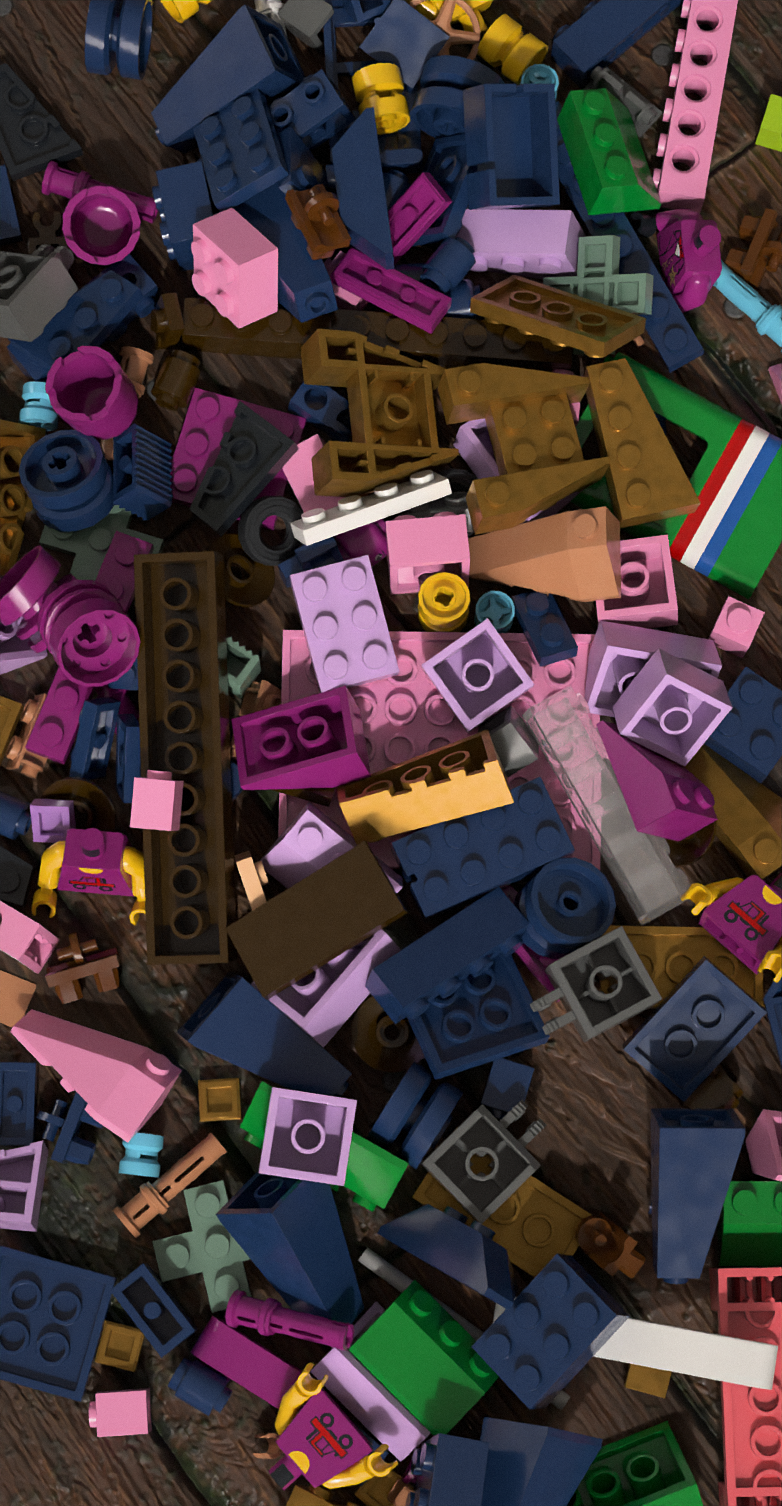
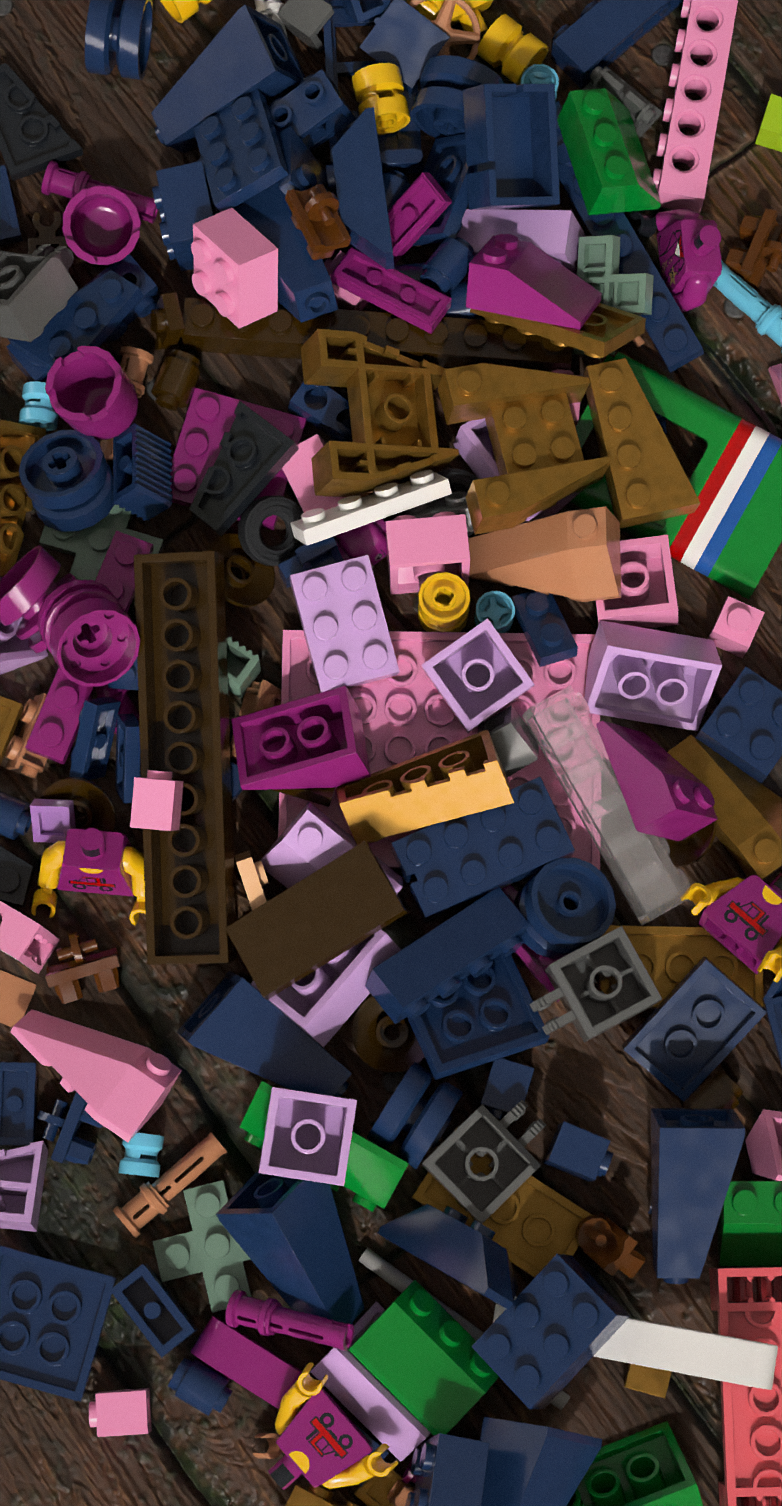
(120, 1346): pearl gold tile -> none
(219, 1099): pearl gold tile -> none
(528, 284): none -> magenta slope
(578, 1152): none -> dark blue brick
(671, 707): lavender brick -> none

